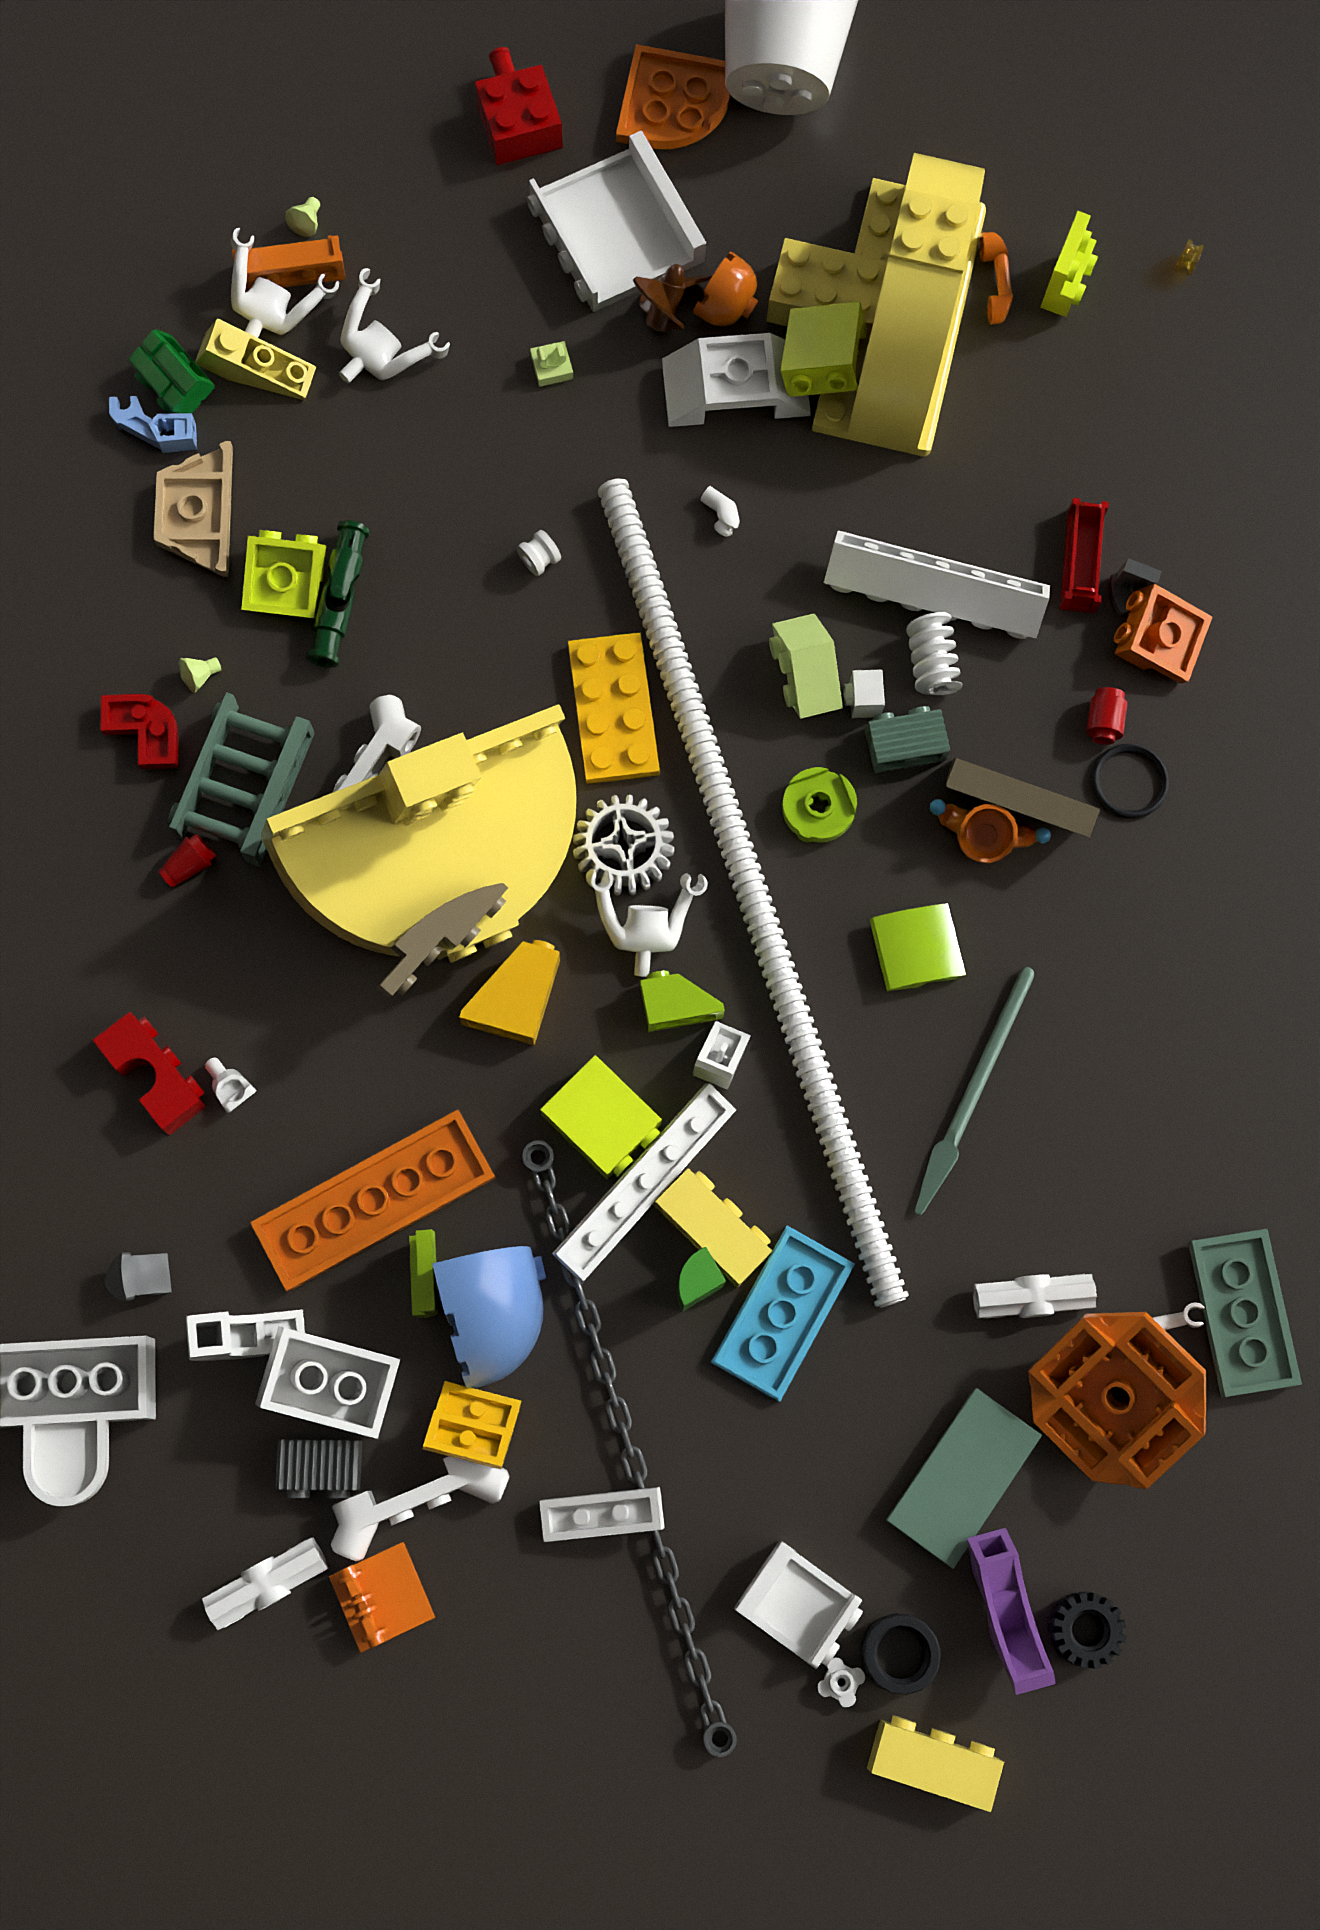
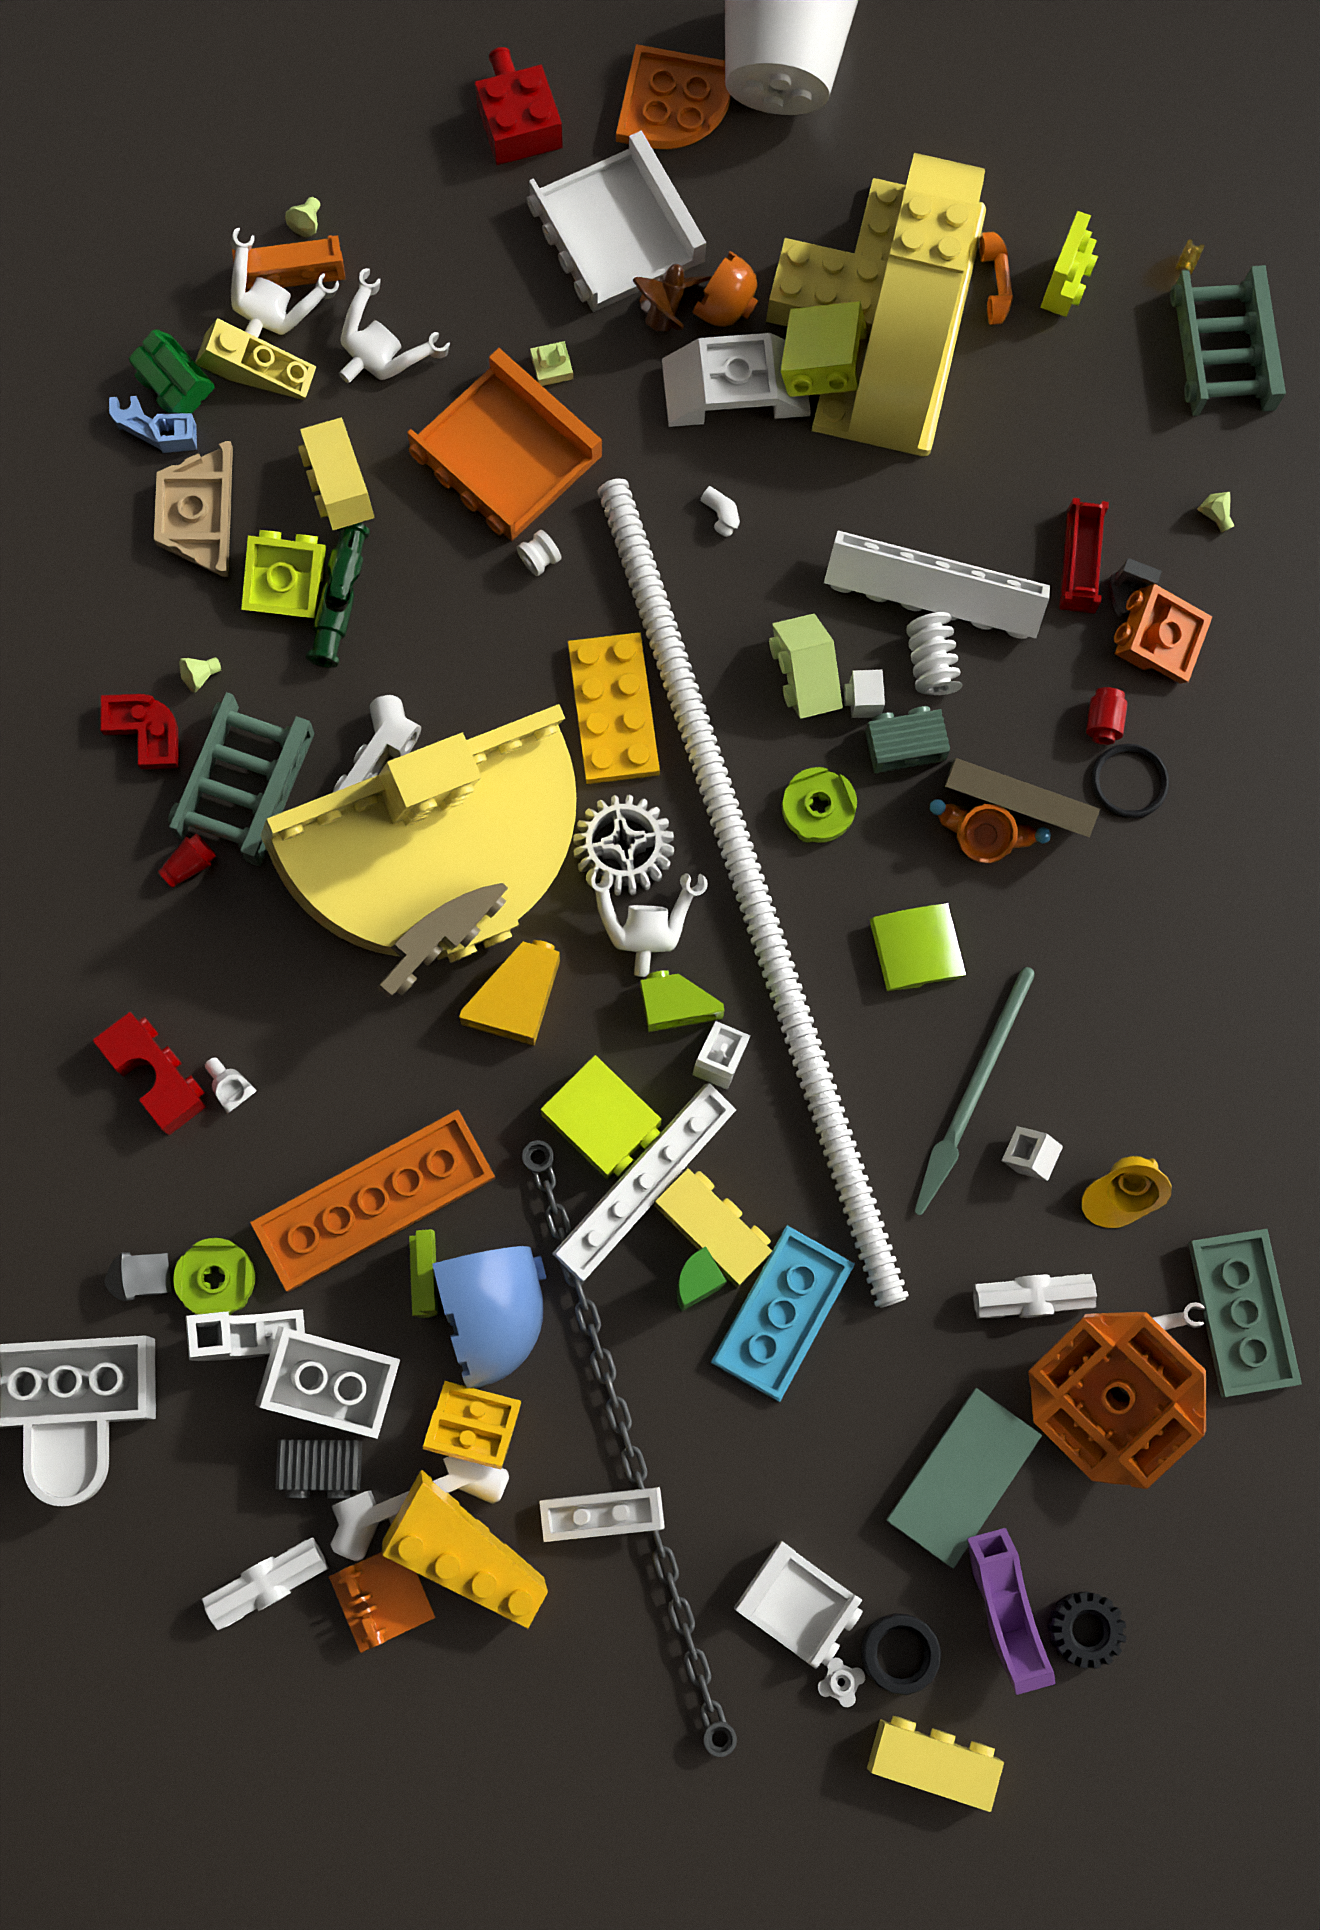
(199, 1261): none -> lime plate
(335, 474): none -> light yellow brick
(461, 1554): none -> yellow wedge
(506, 447): none -> orange panel
(1032, 1153): none -> white plate
(1126, 1193): none -> yellow piece
(1217, 508): none -> yellowish green rock
(1257, 322): none -> sand green fence

